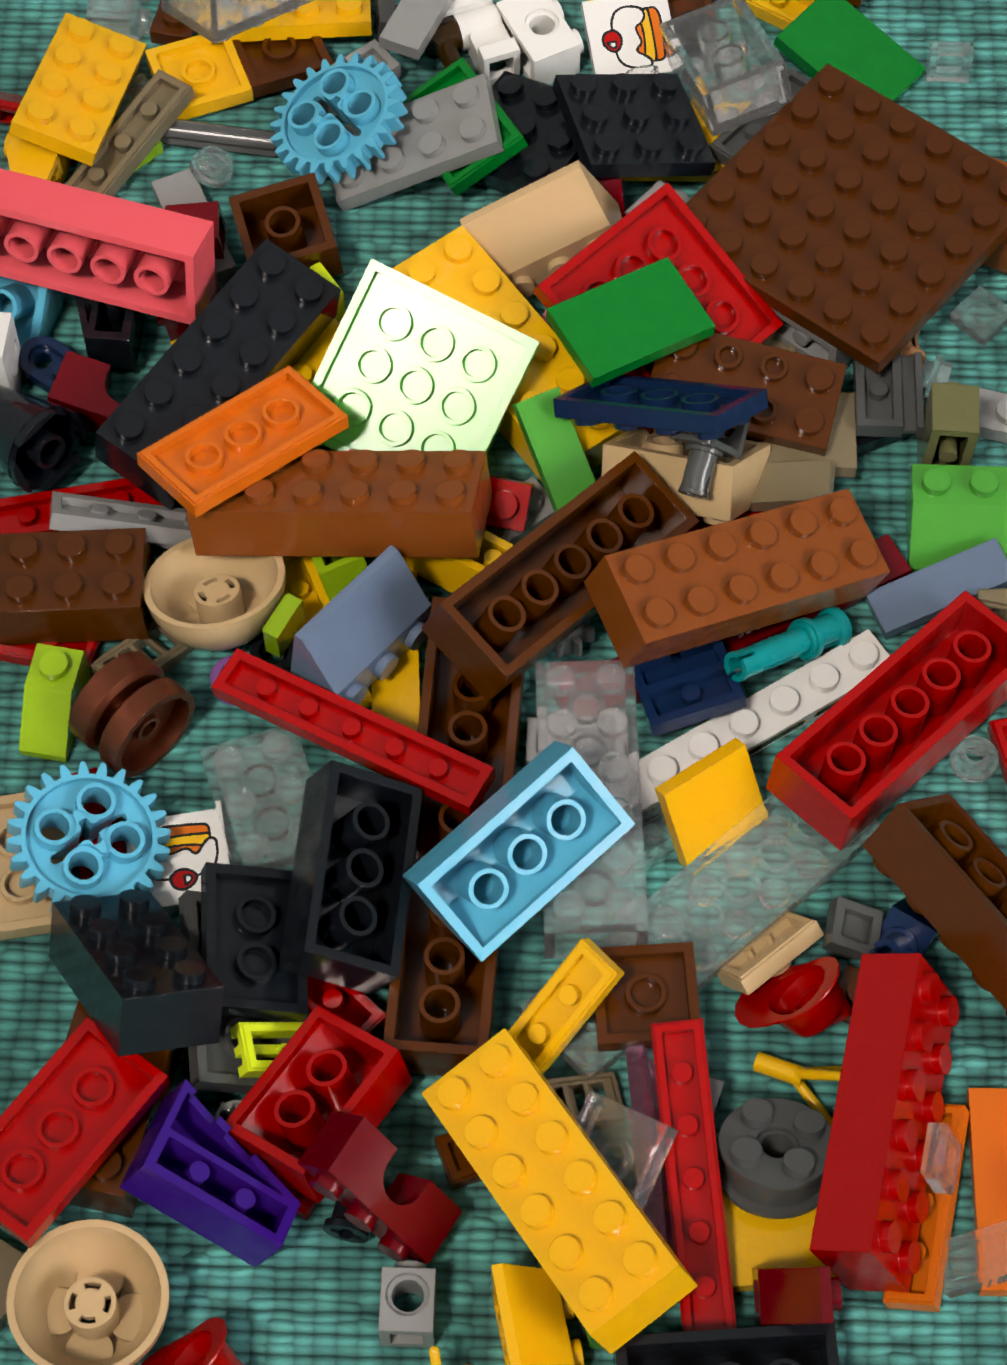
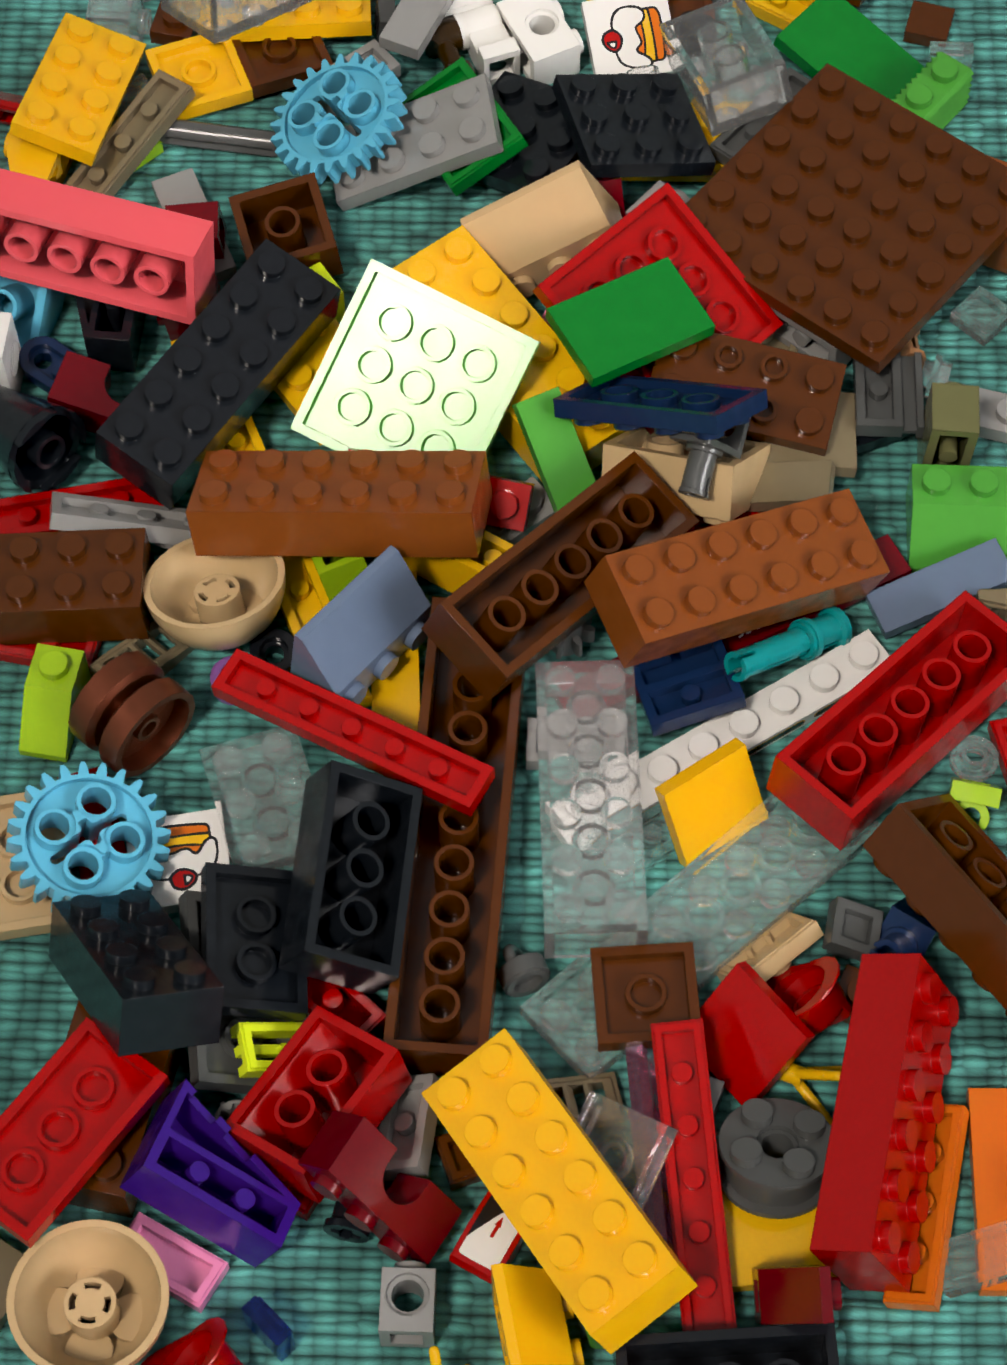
(190, 1269): none -> bright pink tile
(212, 166): clear plate -> none
(242, 441): orange tile -> none
(269, 1327): none -> clear blue tile
(283, 625): lime tile -> none
(411, 1130): none -> light grey plate
(486, 1240): none -> slope
(519, 849): medium azure slope -> none
(522, 972): none -> dark grey tile
(565, 1003): yellow tile -> none
(750, 1034): none -> red tile
(928, 23): none -> reddish brown tile
(937, 90): none -> bright green brick
(940, 1158): clear tile -> none
(976, 796): none -> lime tile

